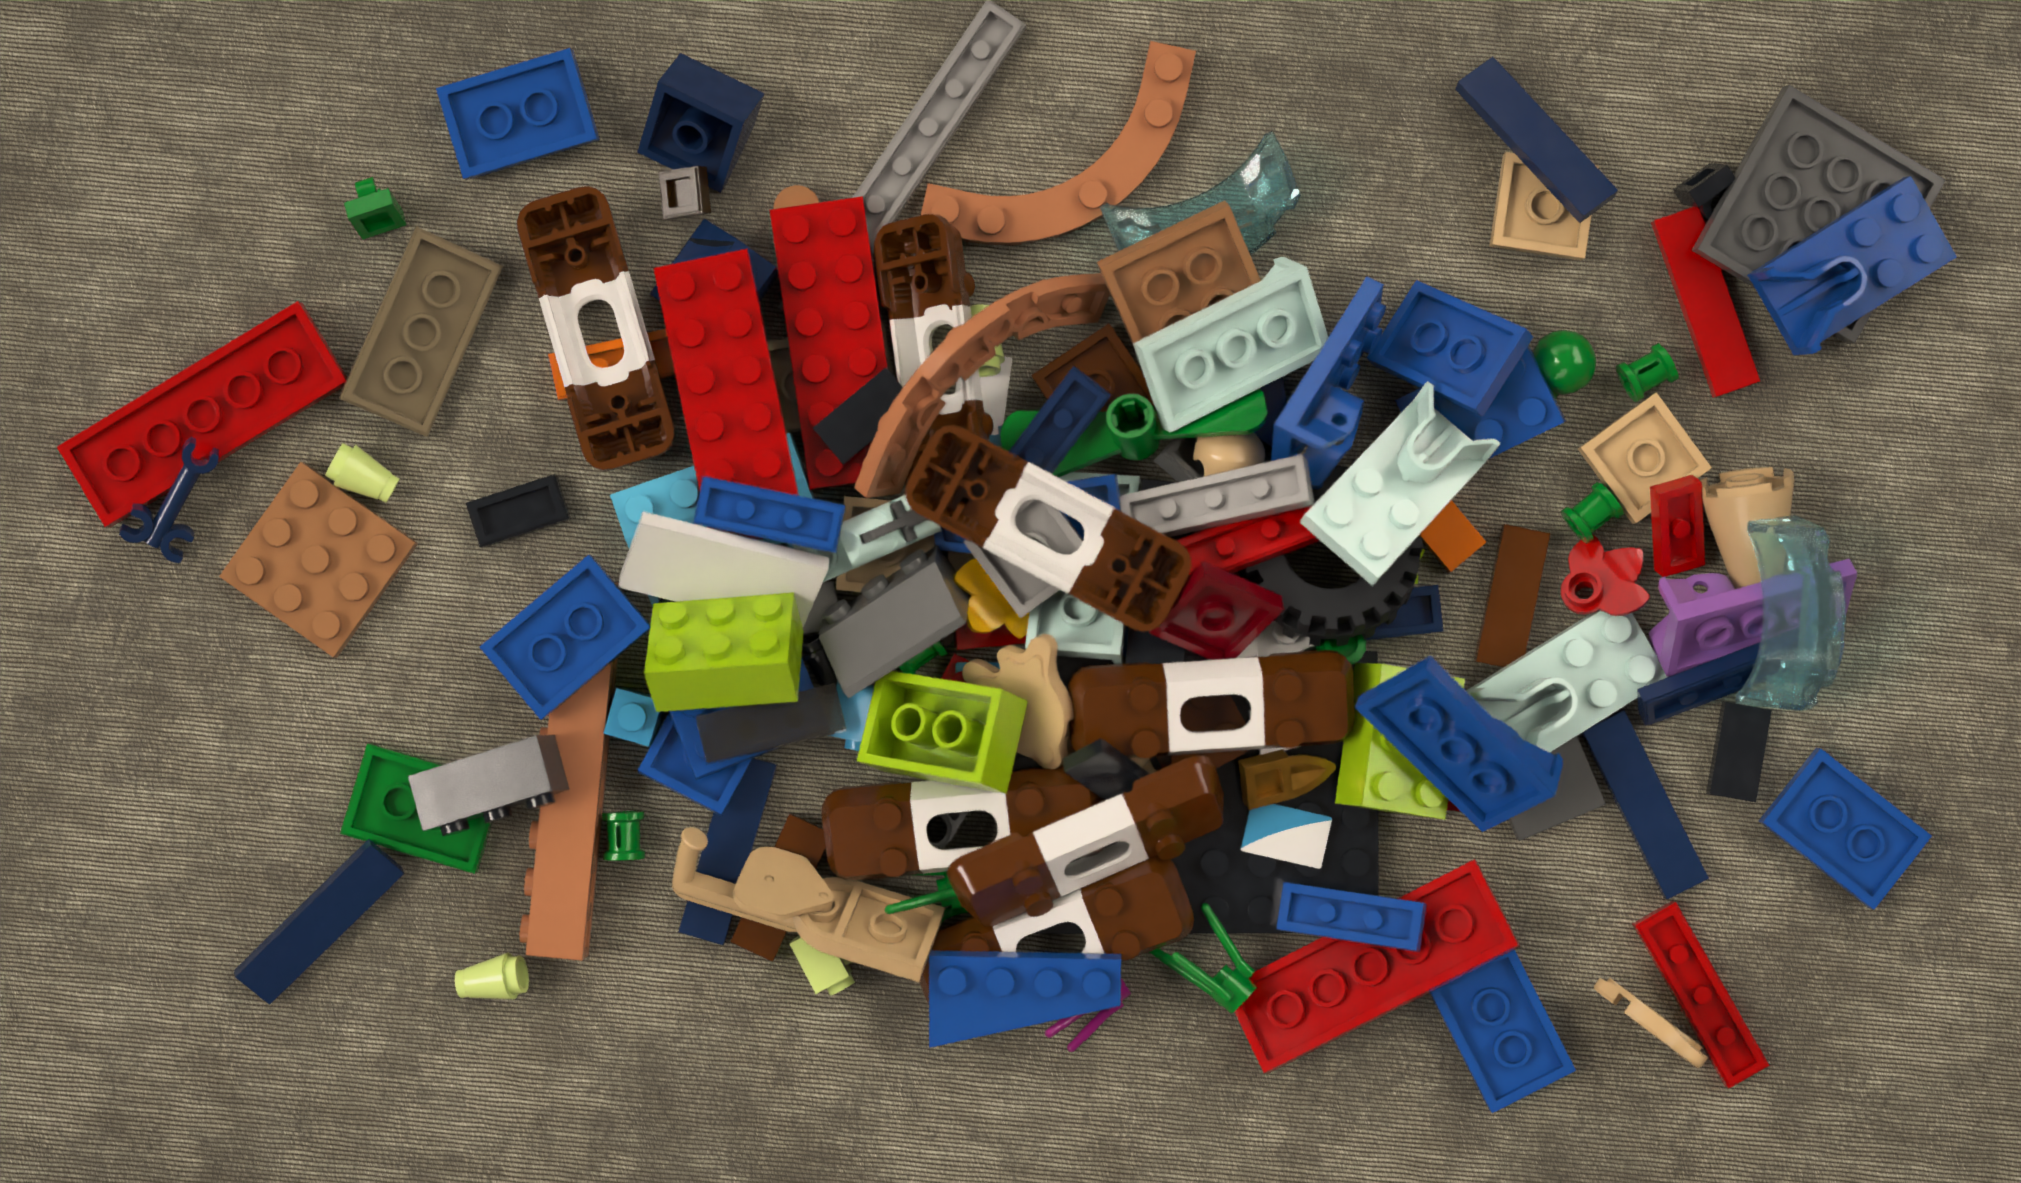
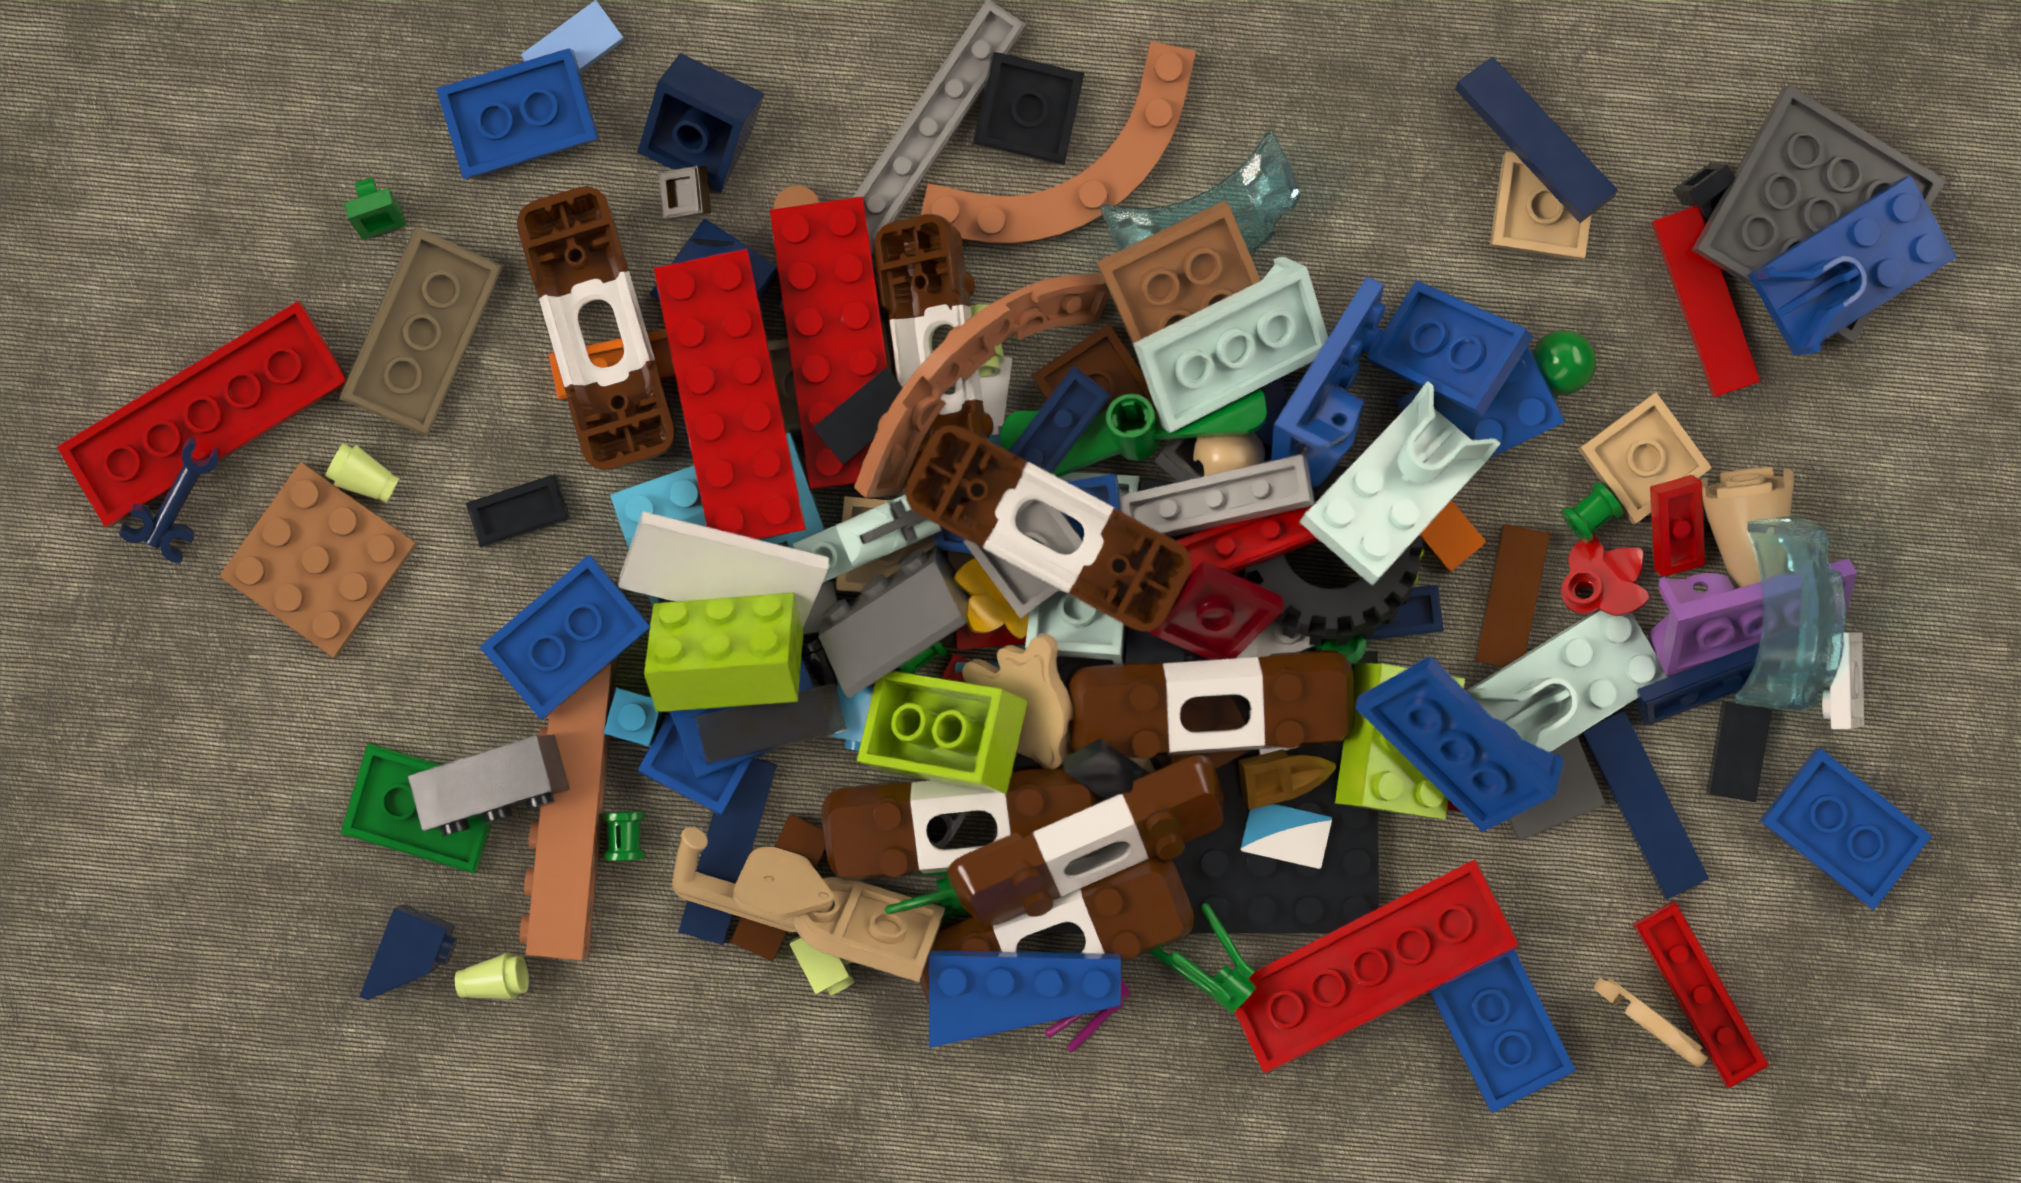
(318, 922): dark blue tile -> none
(408, 950): none -> dark blue slope
(587, 33): none -> light blue tile
(769, 514): blue tile -> none
(1028, 108): none -> black tile
(1351, 916): blue plate -> none
(1647, 372): green bush -> none
(1846, 695): none -> white plate

